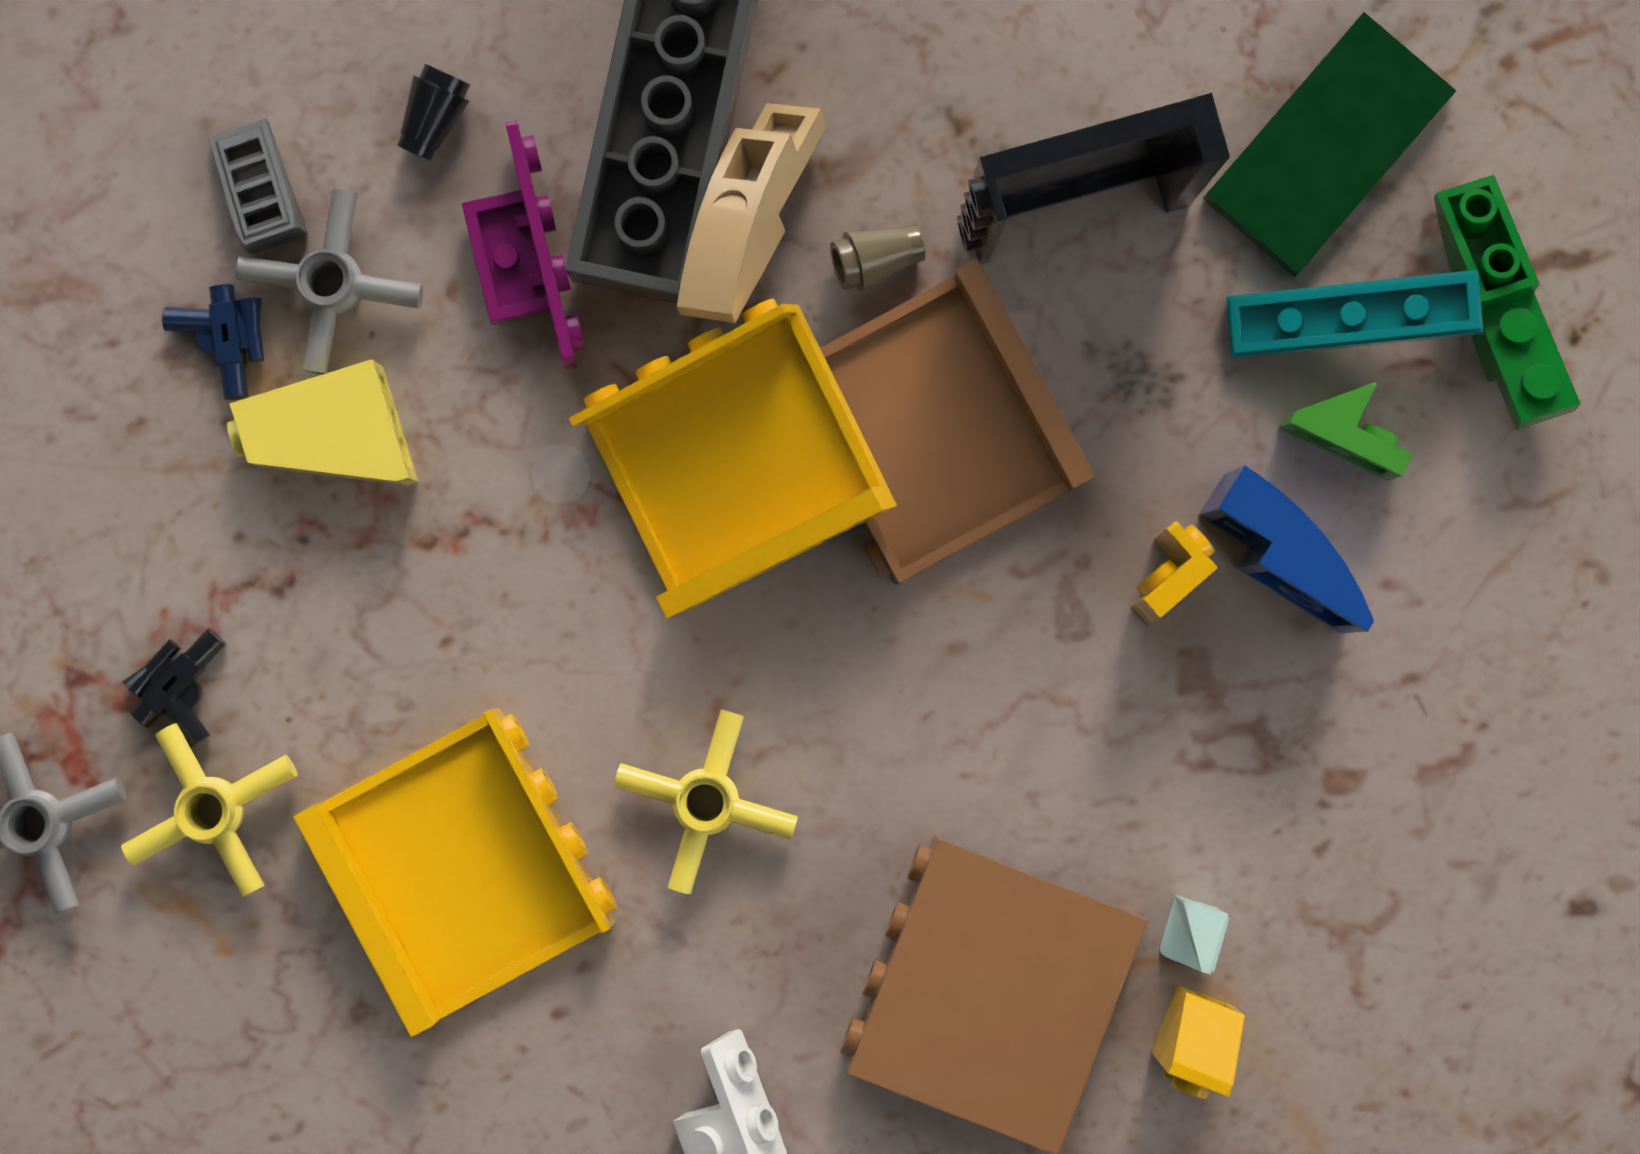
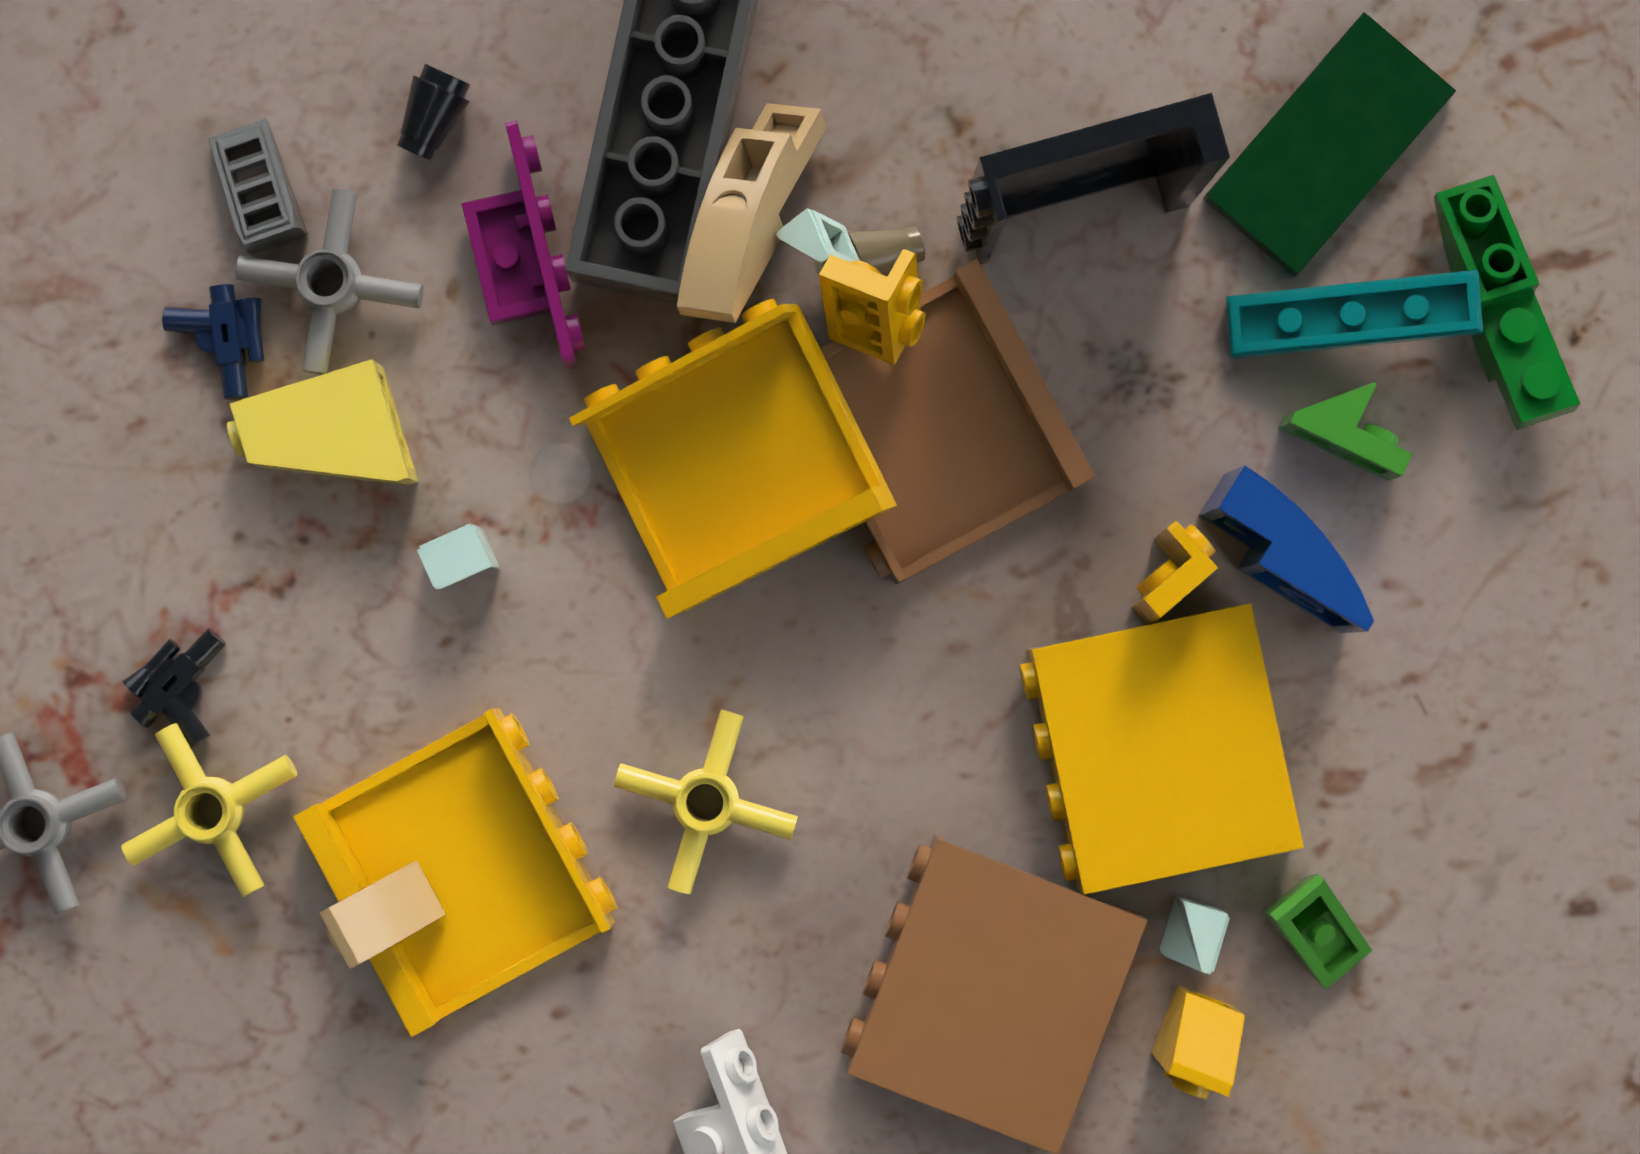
(382, 914): none -> tan slope
(457, 556): none -> light aqua slope
(818, 238): none -> light aqua slope
(871, 309): none -> yellow bracket
(1162, 749): none -> yellow panel
(1318, 929): none -> bright green slope

